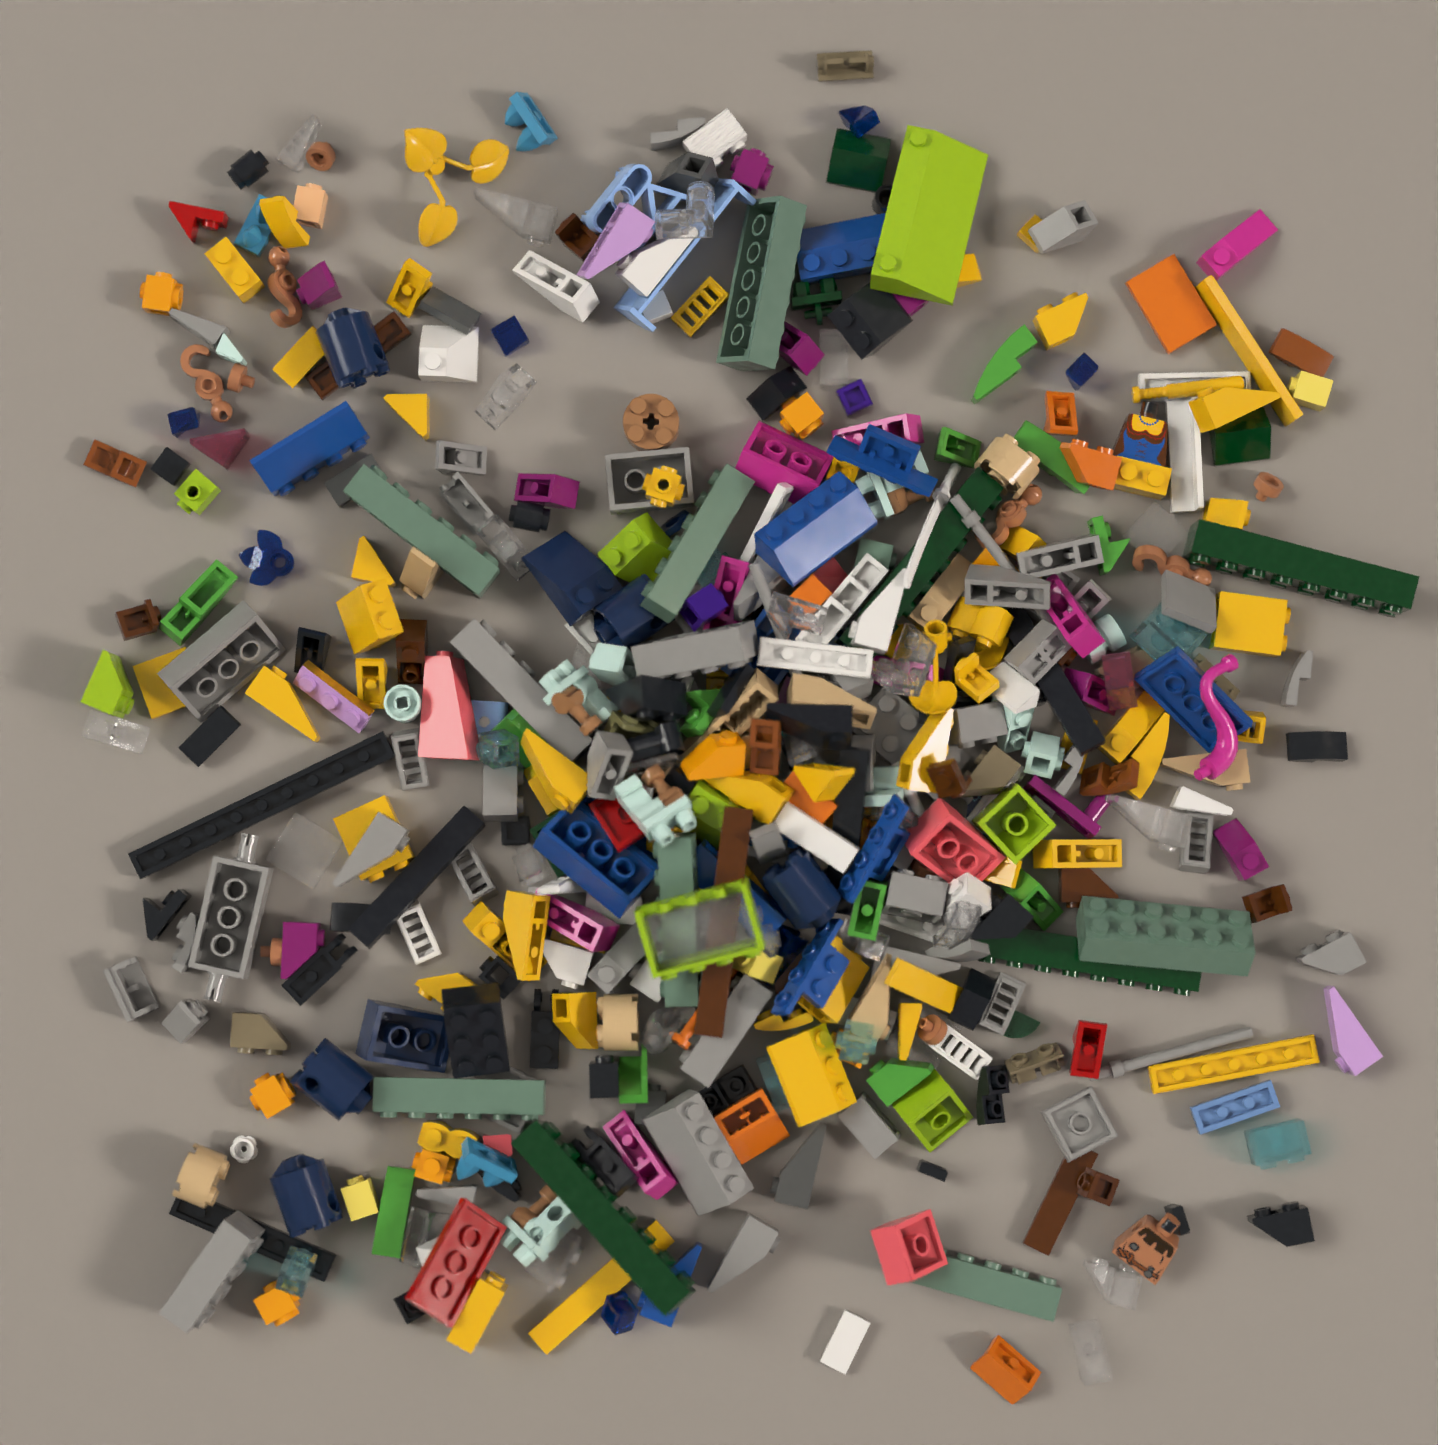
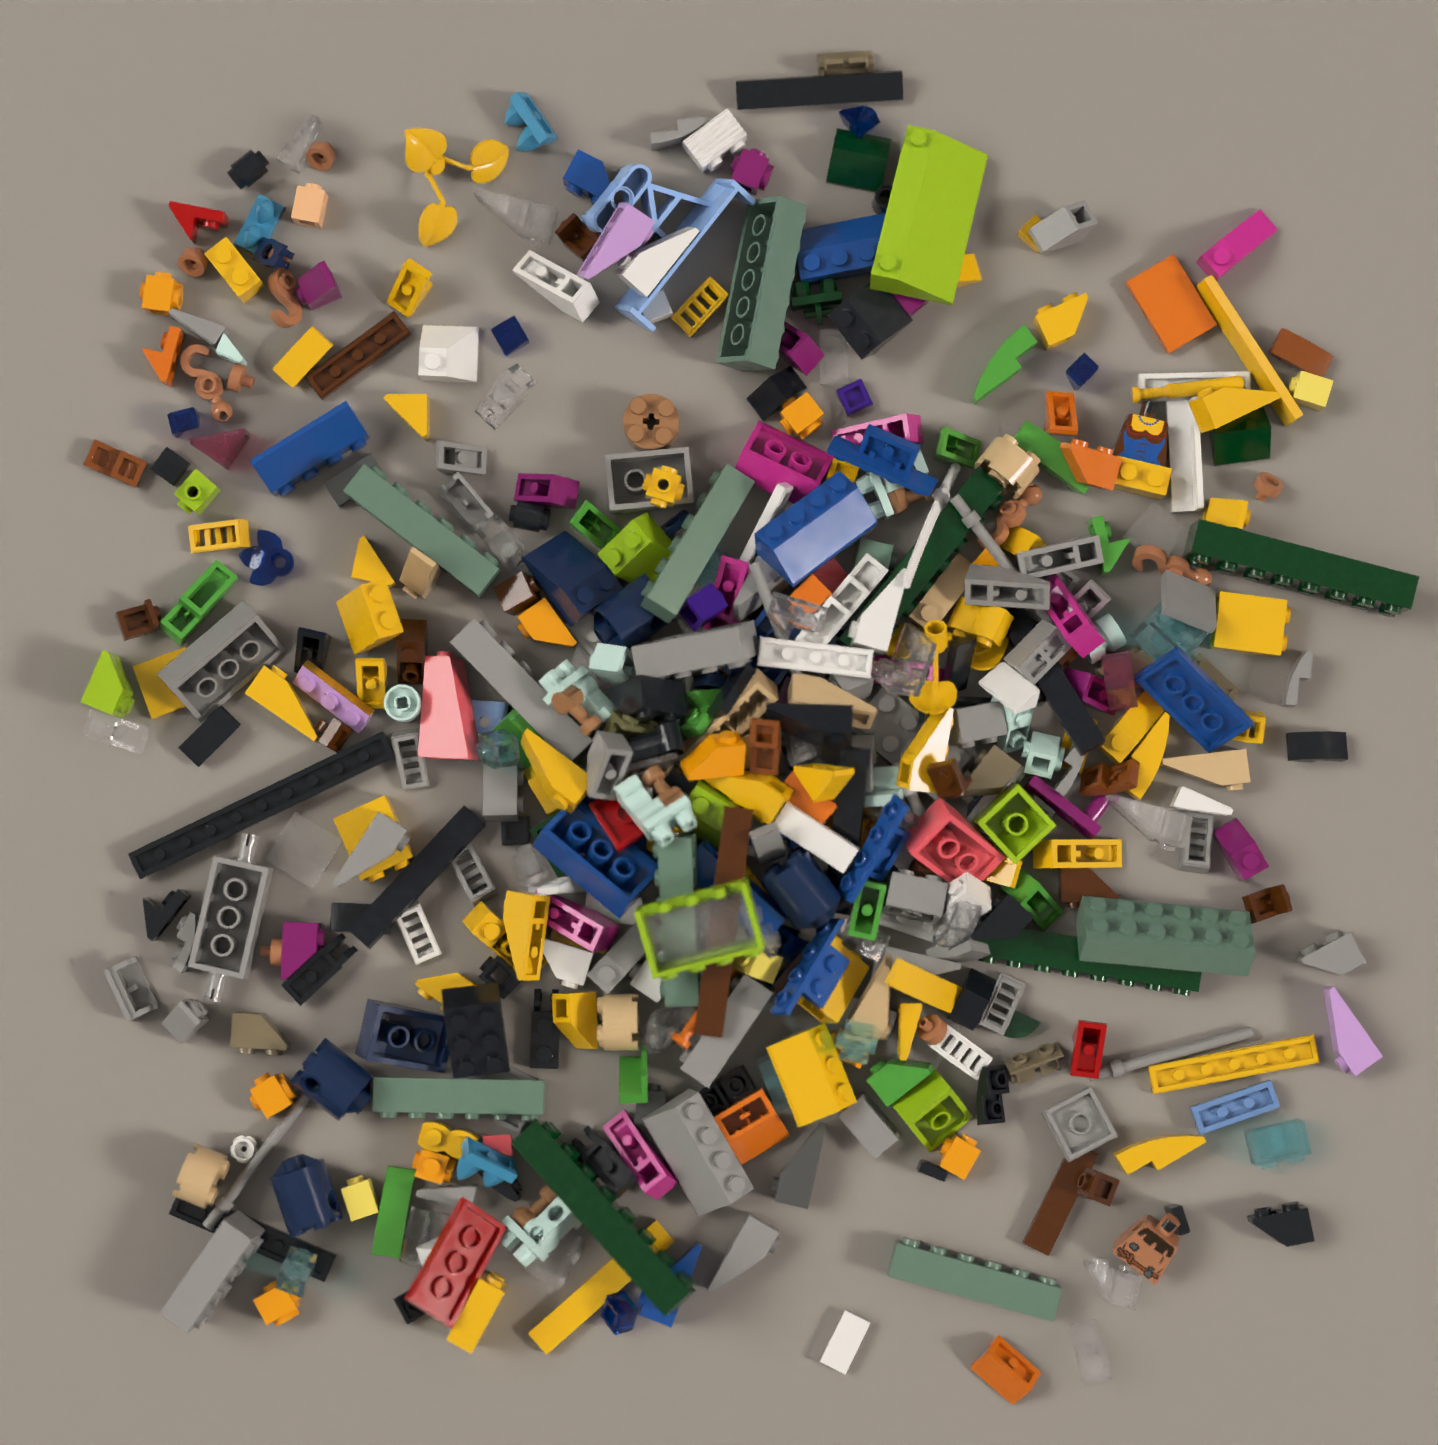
(166, 362): none -> orange slope
(193, 262): none -> nougat tile
(225, 1203): none -> light grey bar
(236, 526): none -> yellow slope
(276, 259): none -> dark blue piece
(282, 222): yellow slope -> none
(334, 734): none -> reddish brown tile
(352, 347): dark blue cylinder -> none
(450, 310): dark grey tile -> none
(518, 593): none -> reddish brown brick
(545, 626): none -> light orange slope
(586, 176): none -> blue slope
(594, 525): none -> bright green slope
(604, 1077): black brick -> none
(686, 170): dark grey slope -> none
(692, 222): clear brick -> none
(710, 680): none -> dark blue plate
(769, 1022): yellow slope -> none
(819, 90): none -> black tile
(909, 1247): coral slope -> none
(959, 1155): none -> light orange brick
(974, 678): yellow bracket -> none
(1156, 1150): none -> yellow slope
(1227, 739): dark pink animal -> none

